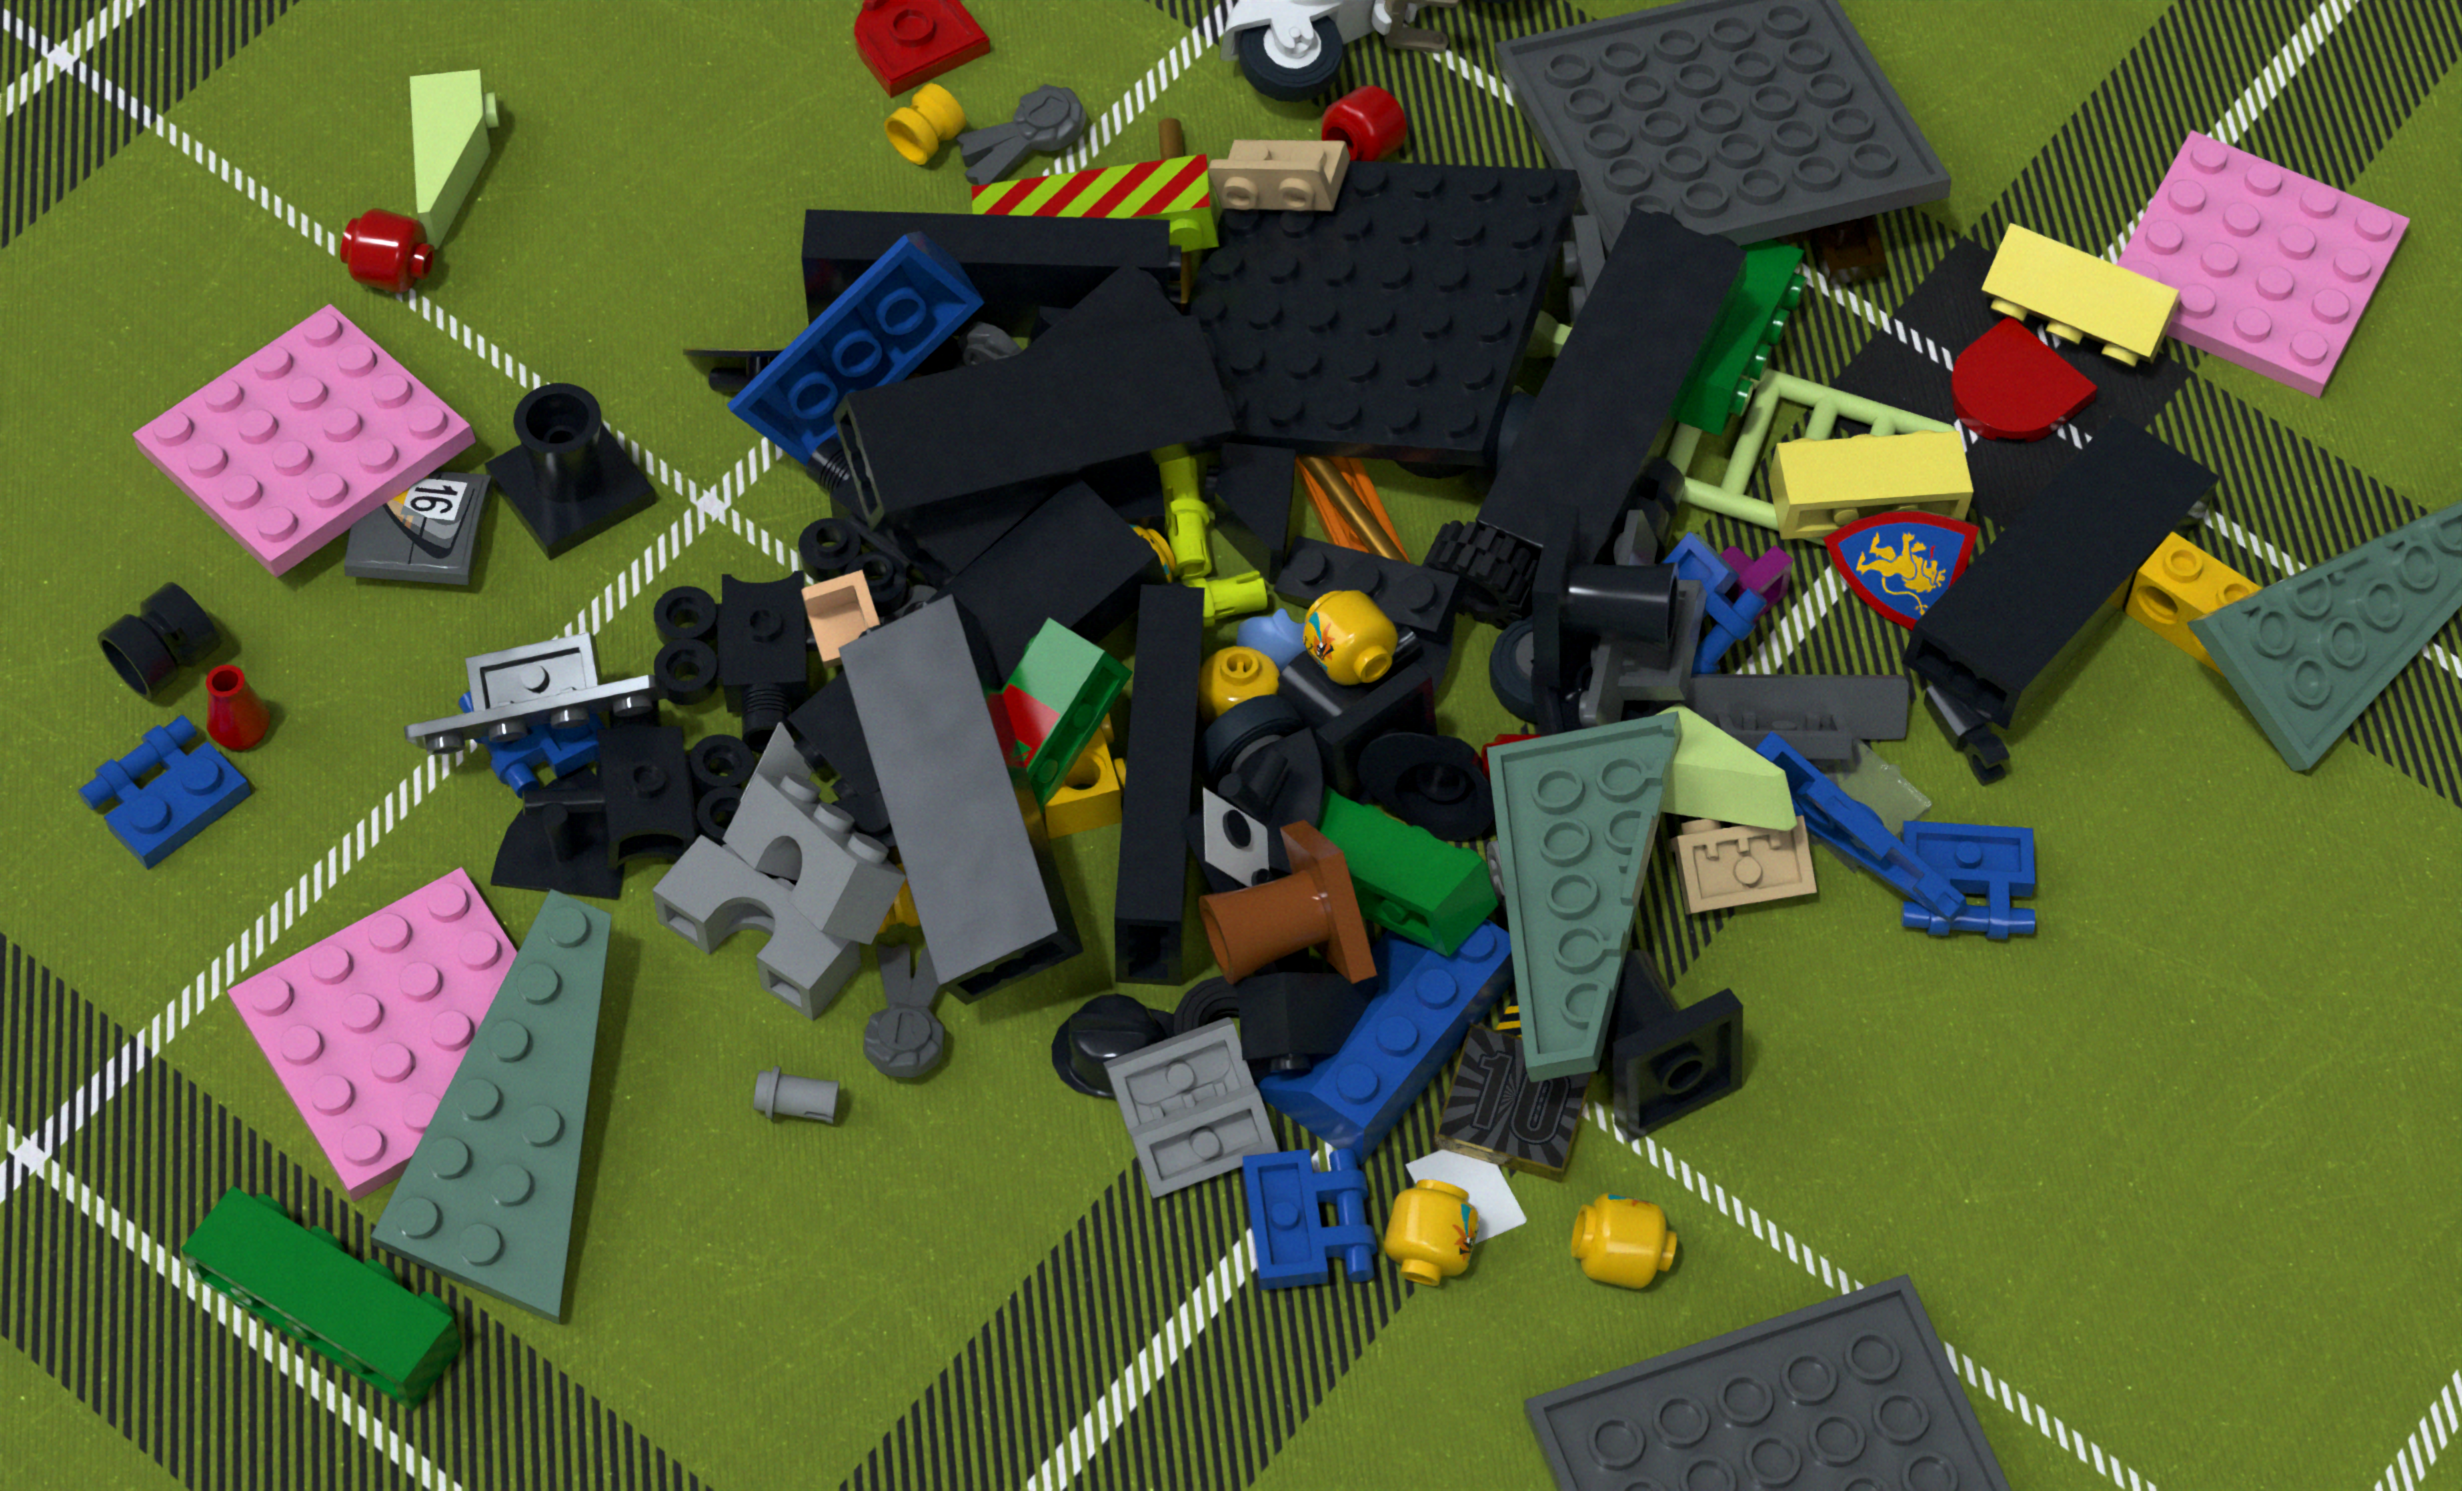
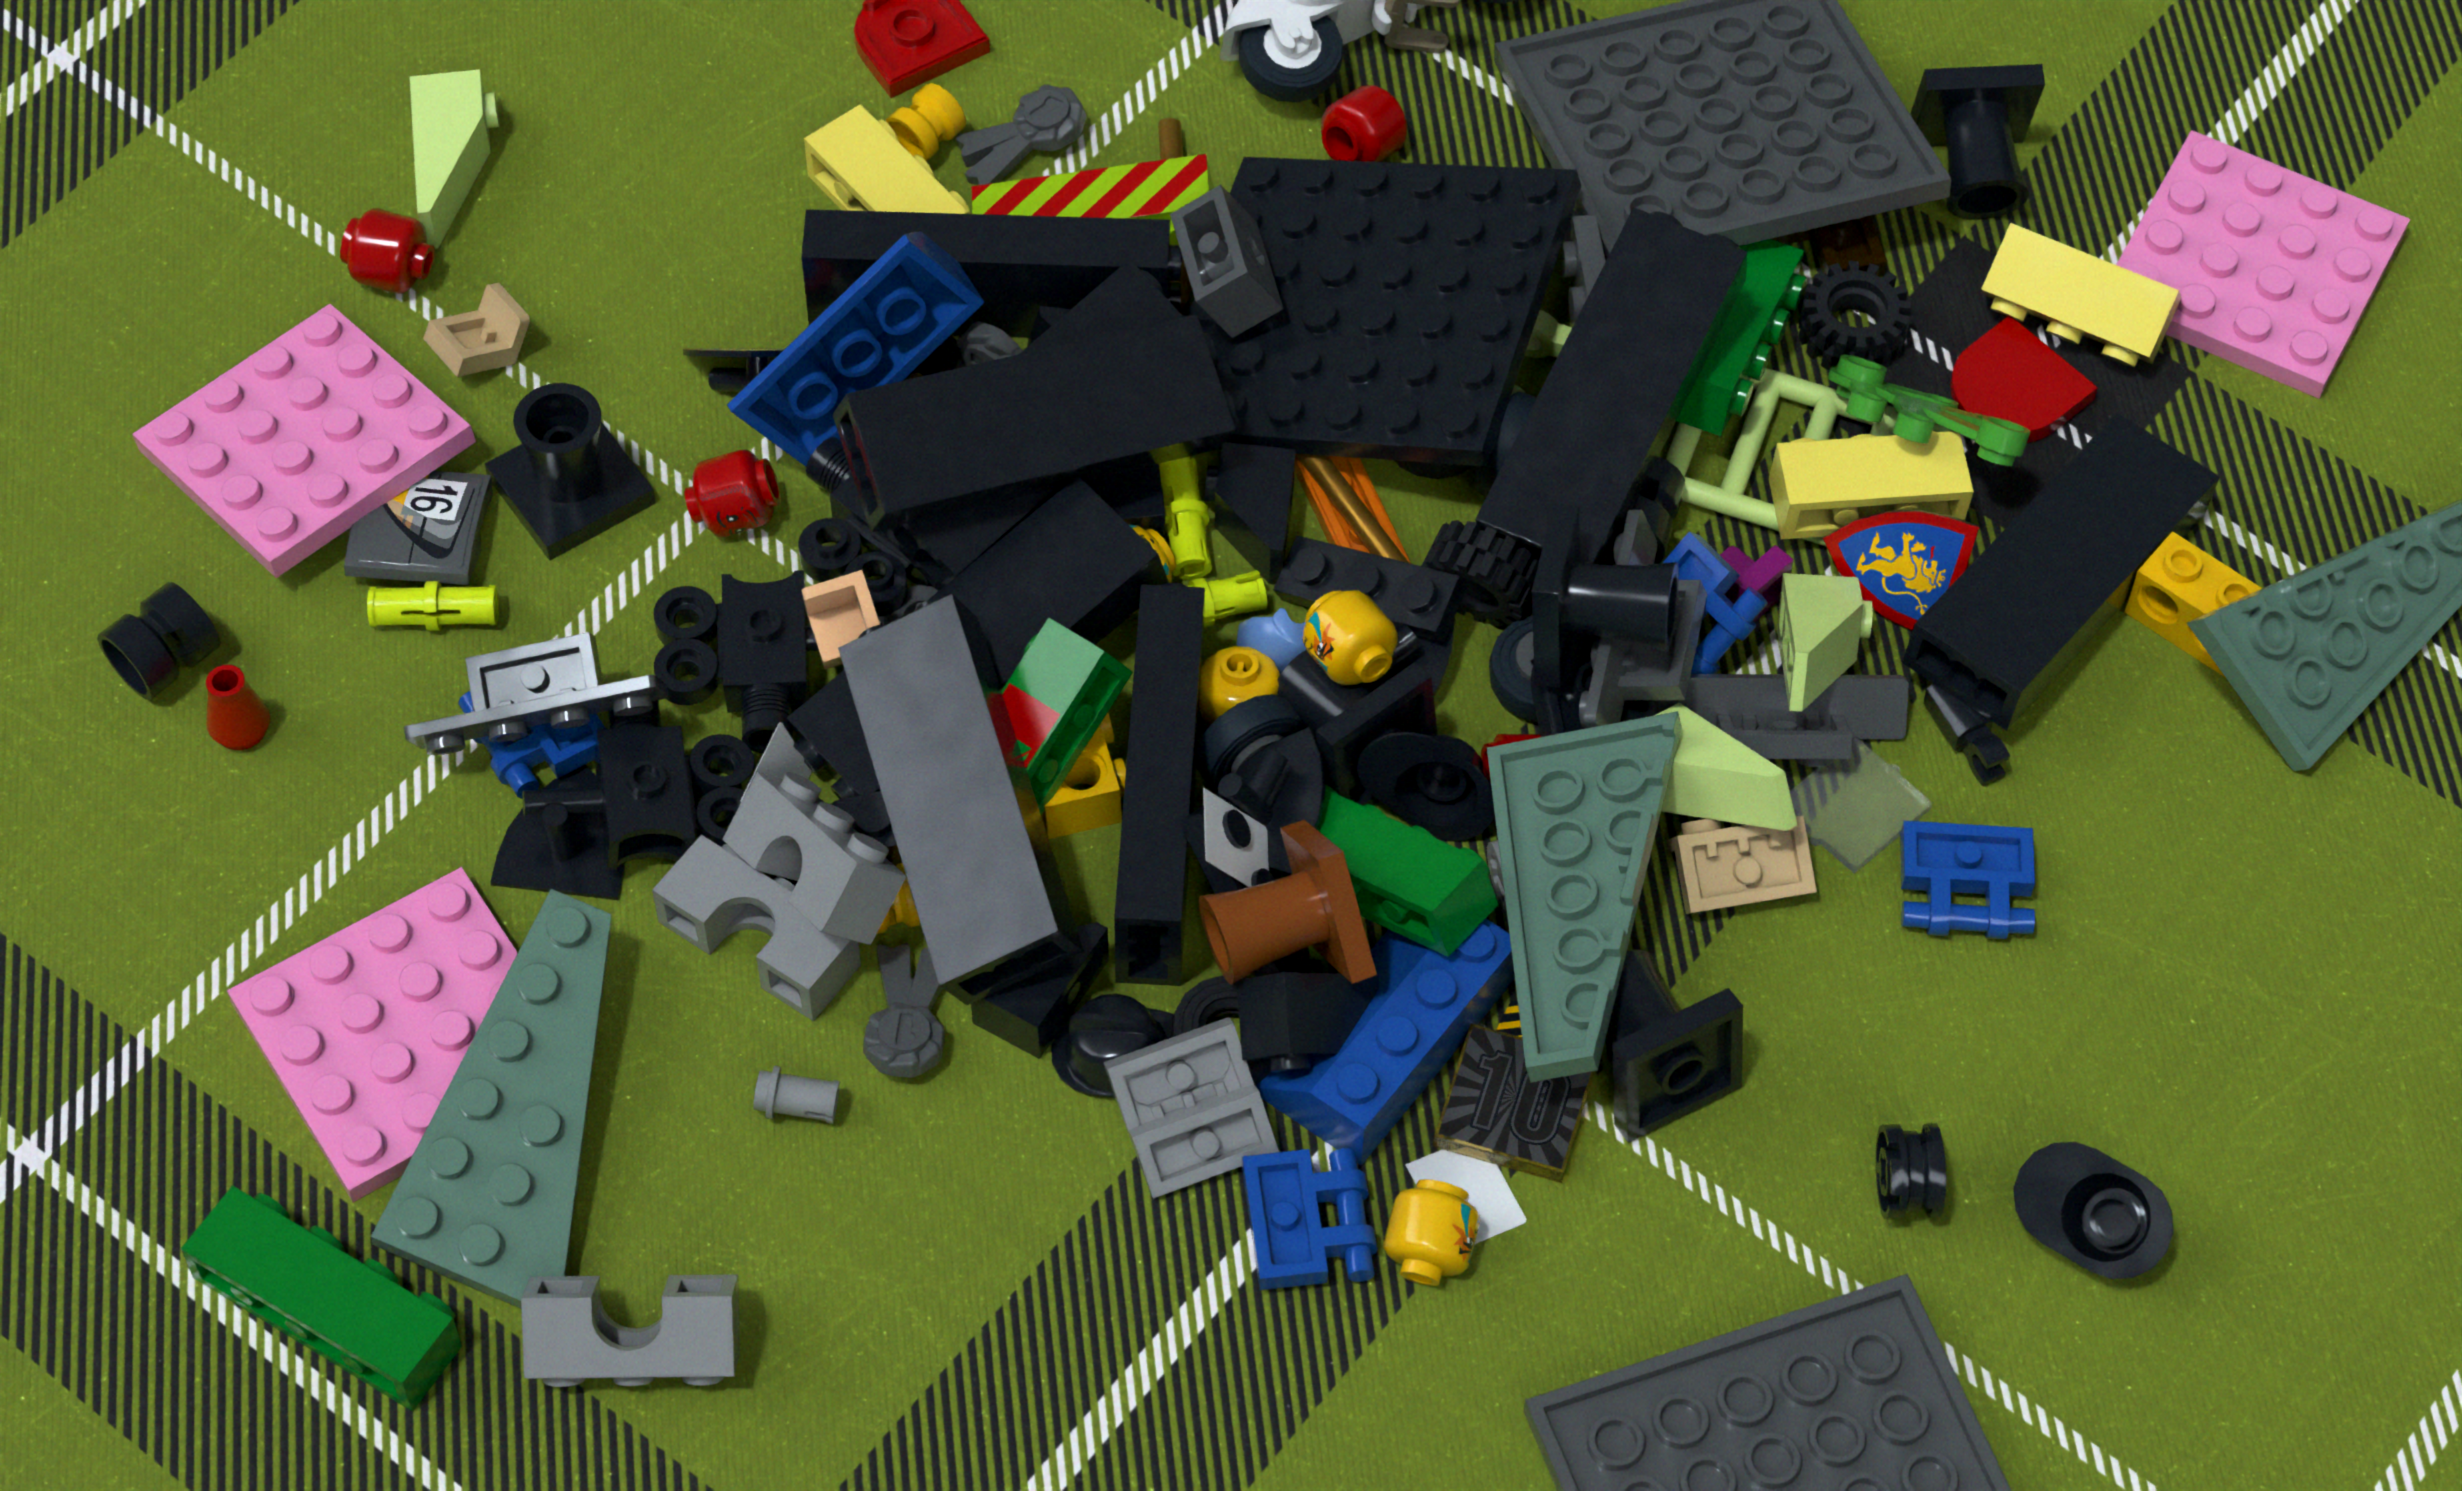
(175, 804): blue plate -> none
(433, 605): none -> neon yellow pin
(481, 337): none -> tan bracket
(574, 1338): none -> light grey arch
(733, 493): none -> red head
(869, 170): none -> light yellow brick
(1037, 1007): none -> black slope
(1226, 261): none -> dark grey brick
(1280, 174): tan bracket -> none
(1622, 1240): yellow head -> none
(1819, 632): none -> yellowish green slope
(1859, 292): none -> black tyre
(1859, 832): blue wing -> none
(1910, 1171): none -> black wheel
(1918, 411): none -> bright green plant
(1979, 120): none -> black plant
(2093, 1210): none -> black piece

